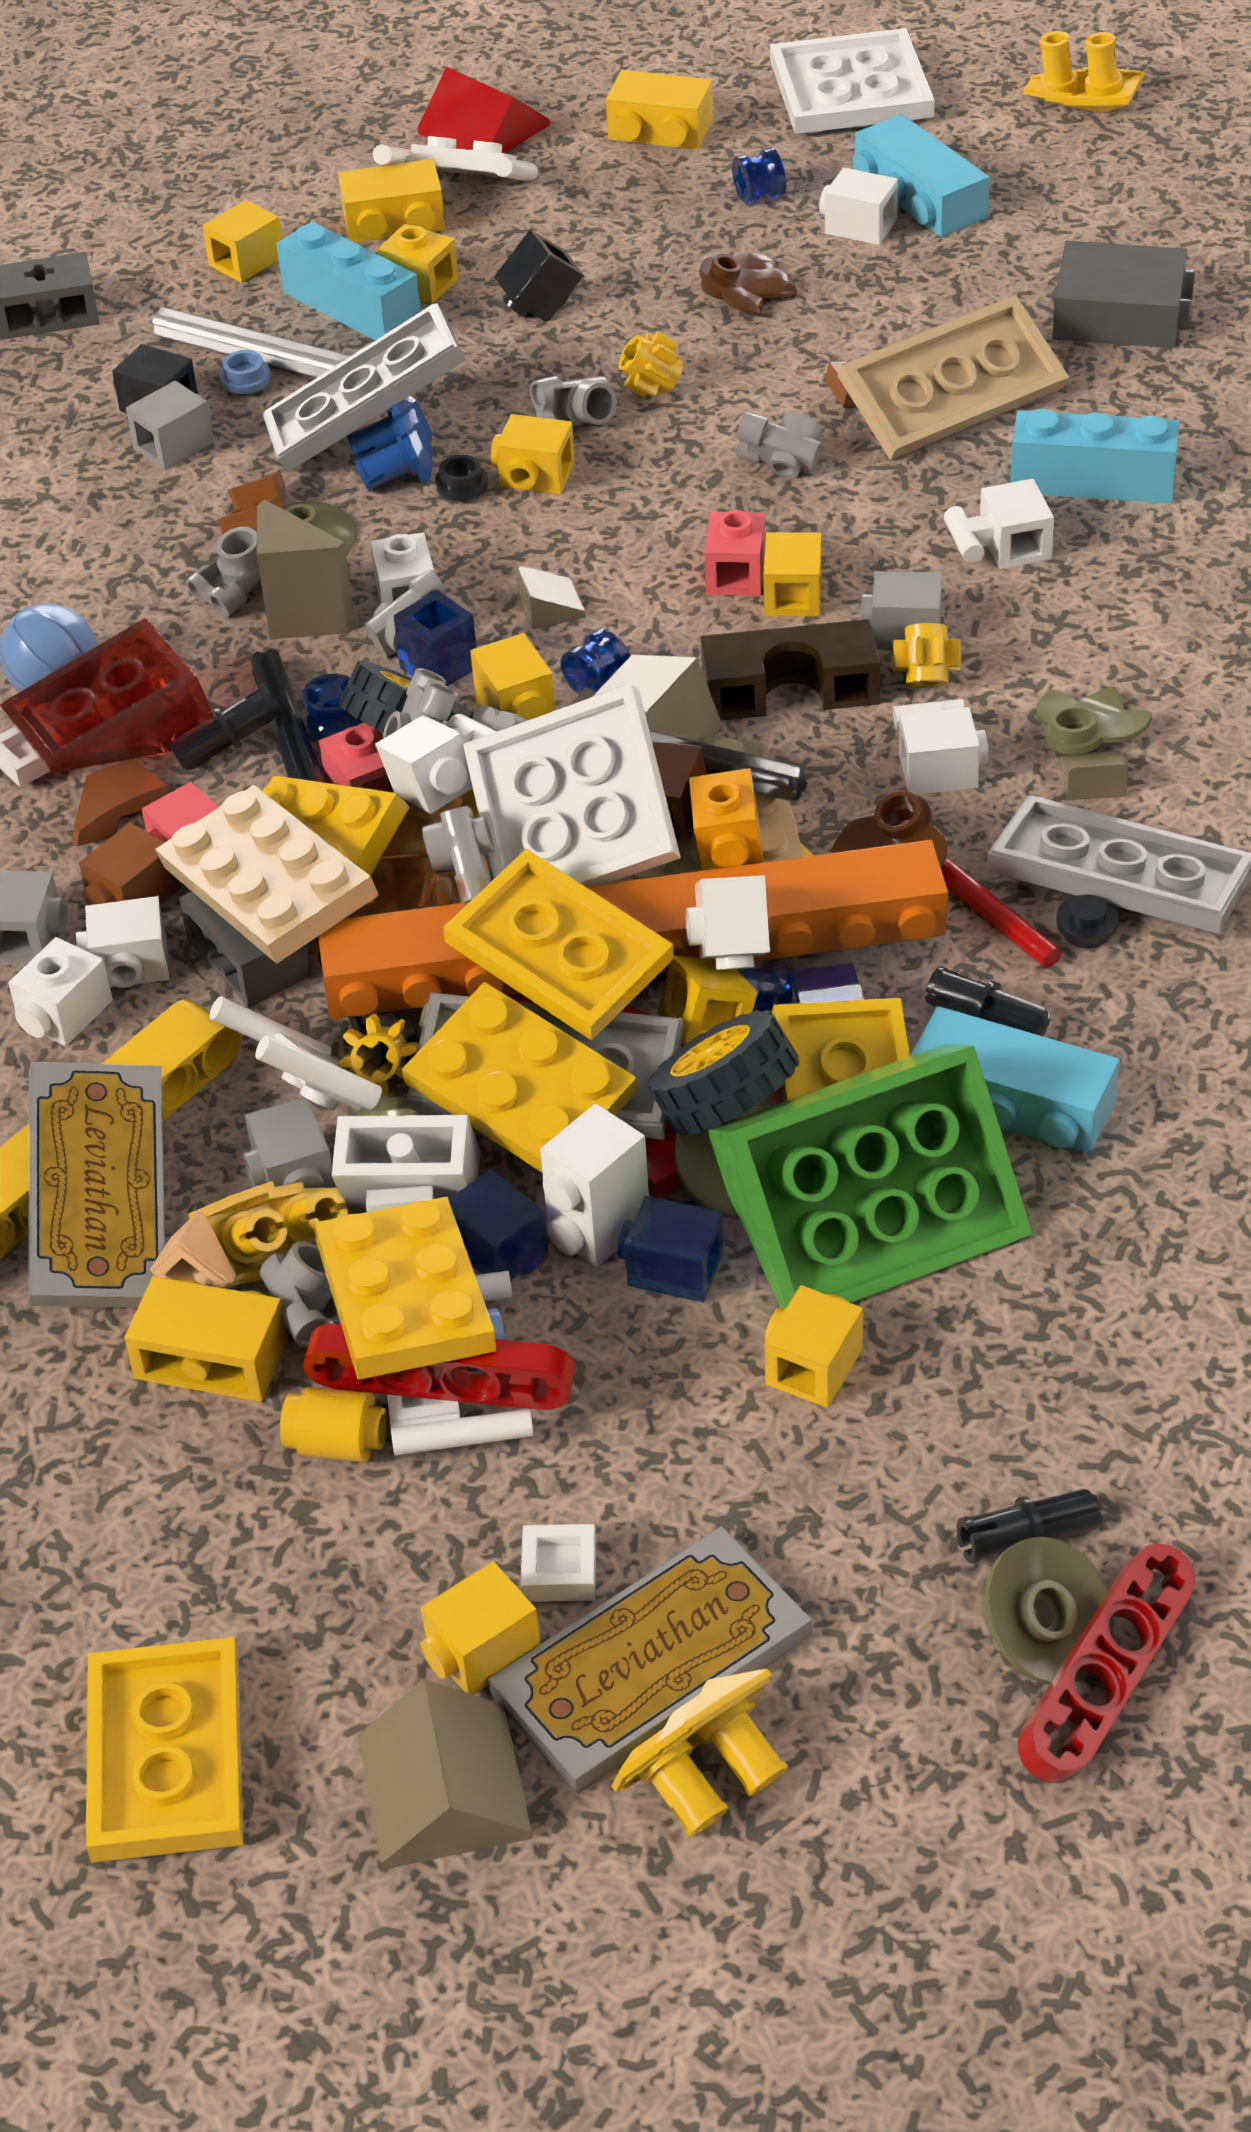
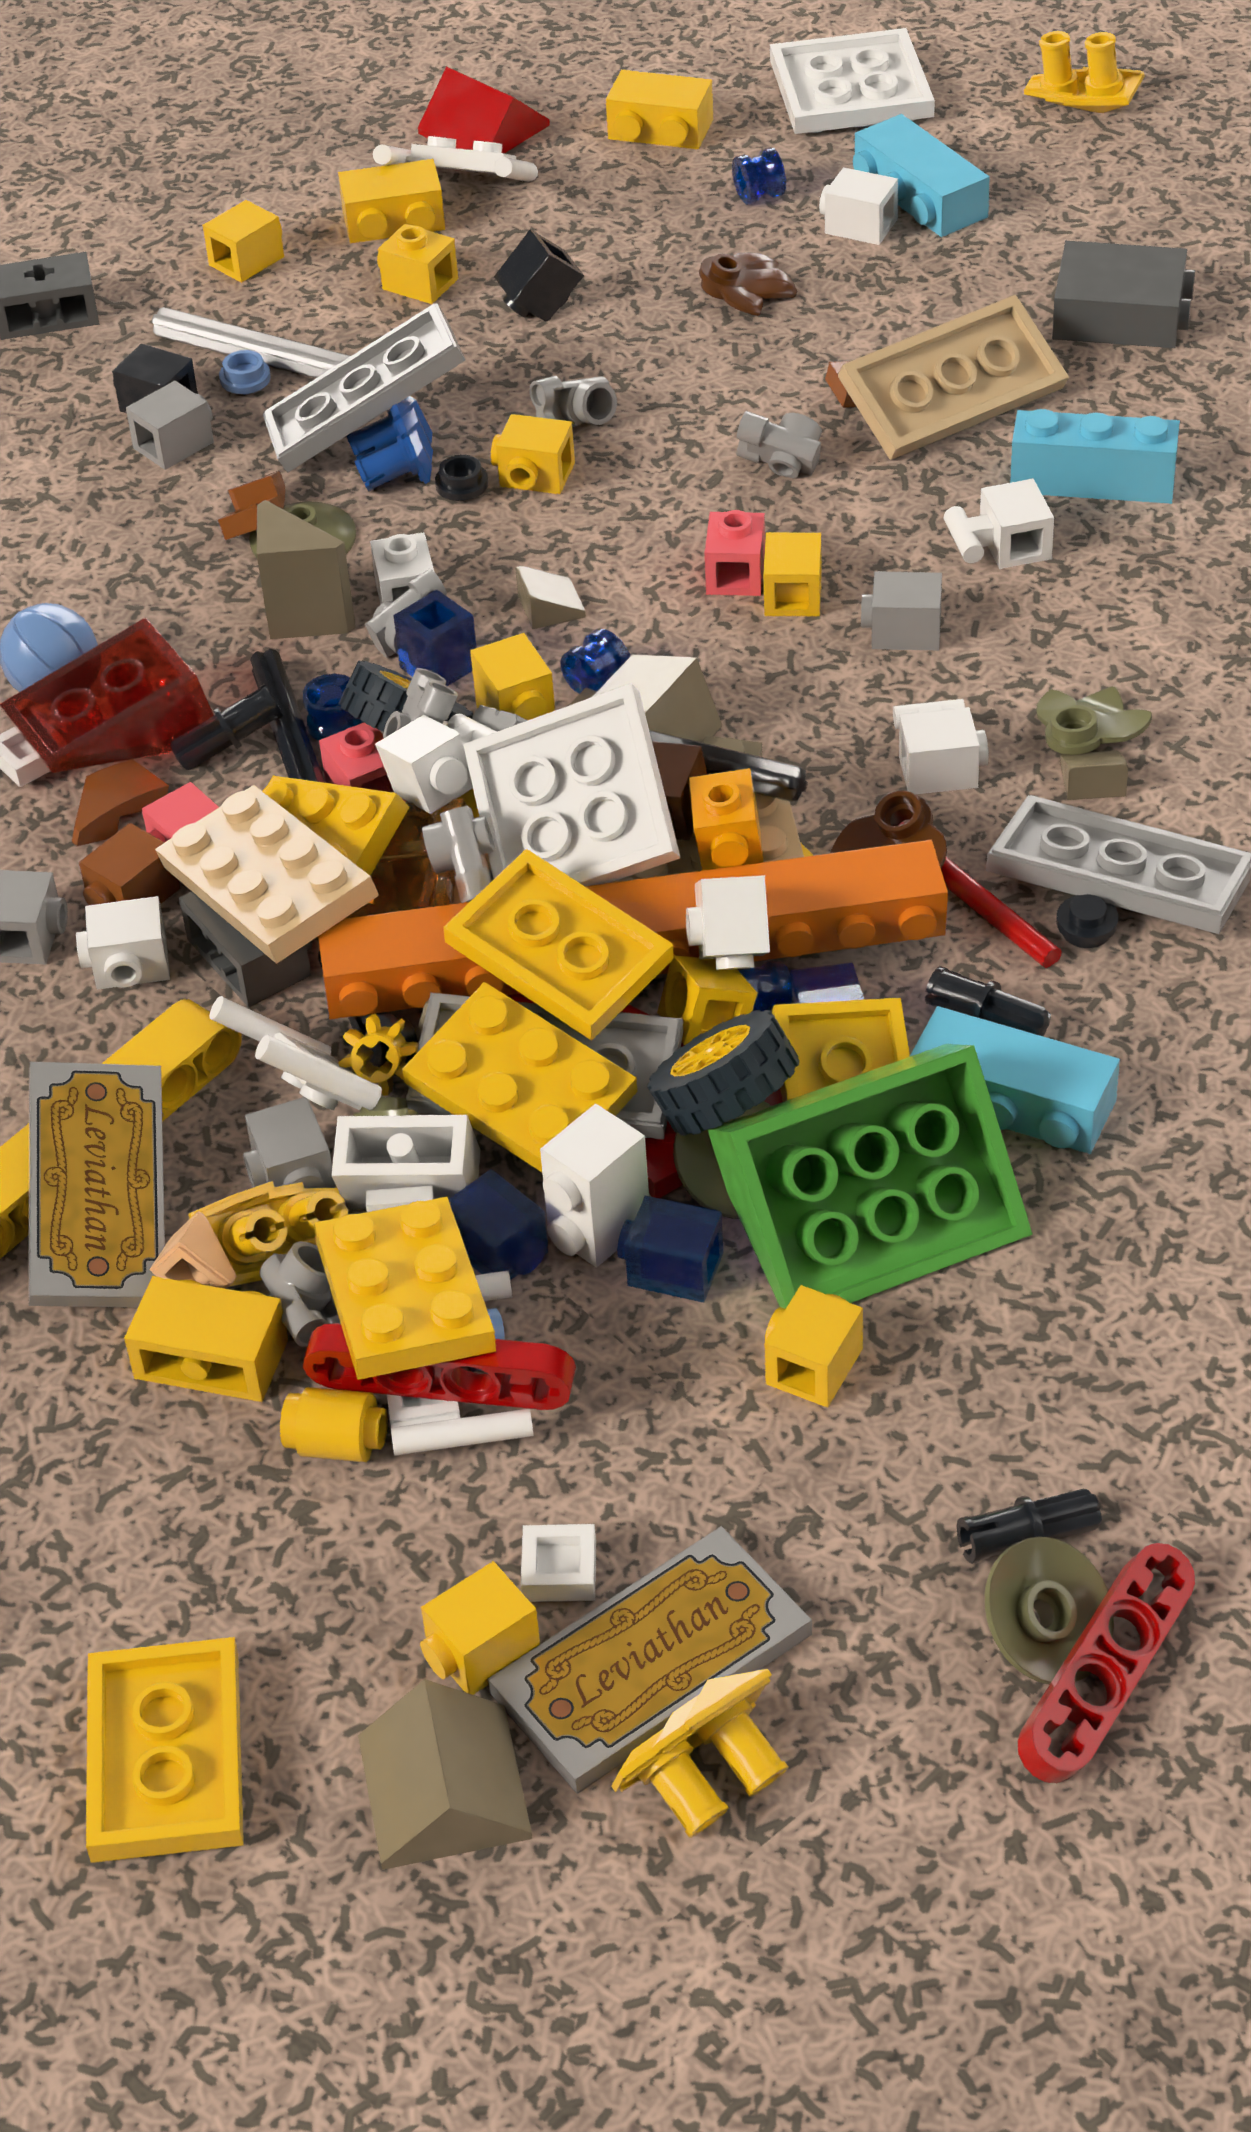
(60, 991): white brick -> none
(231, 576): light grey plate -> none
(347, 281): medium azure brick -> none
(650, 364): yellow gear -> none
(831, 658): dark brown arch -> none
(926, 655): yellow gear -> none

